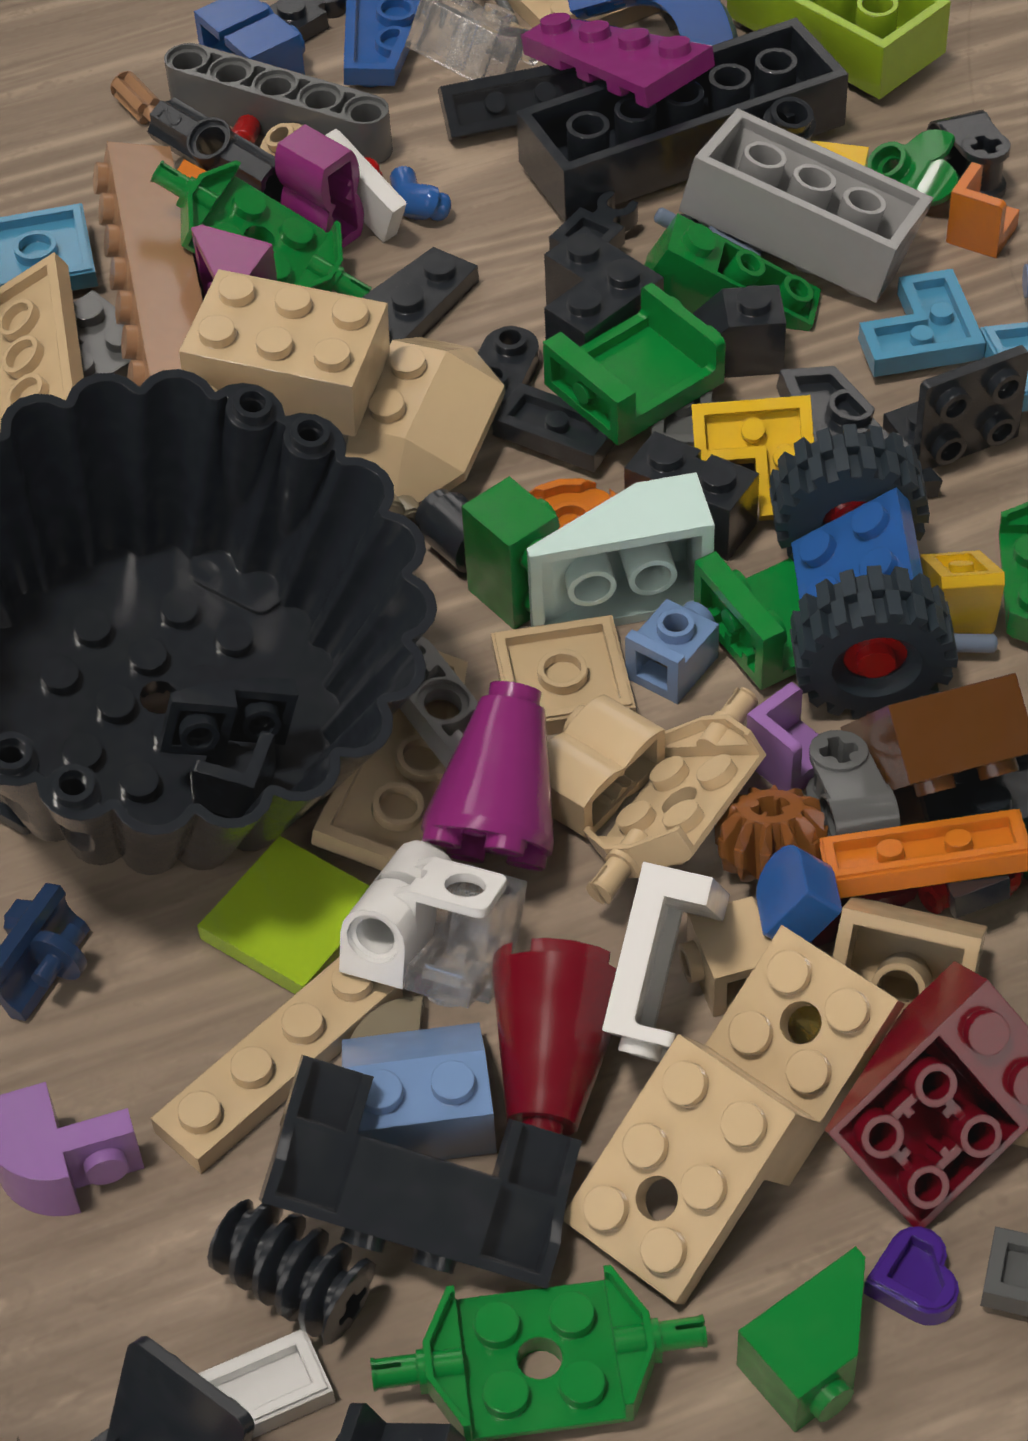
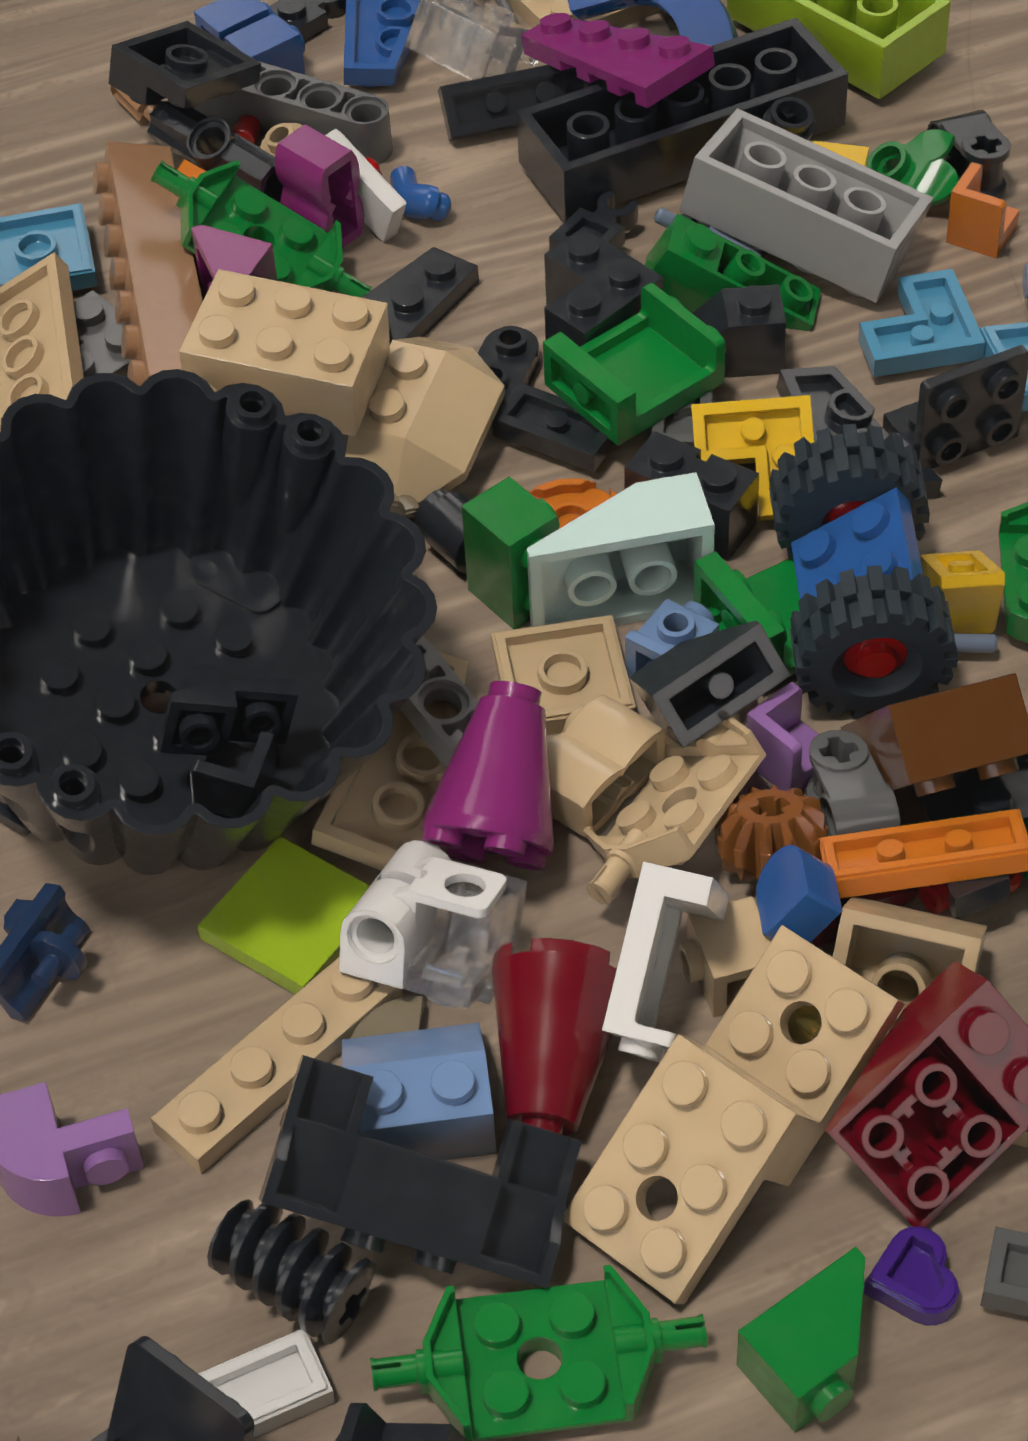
(180, 66): none -> black plate
(708, 679): none -> black slope

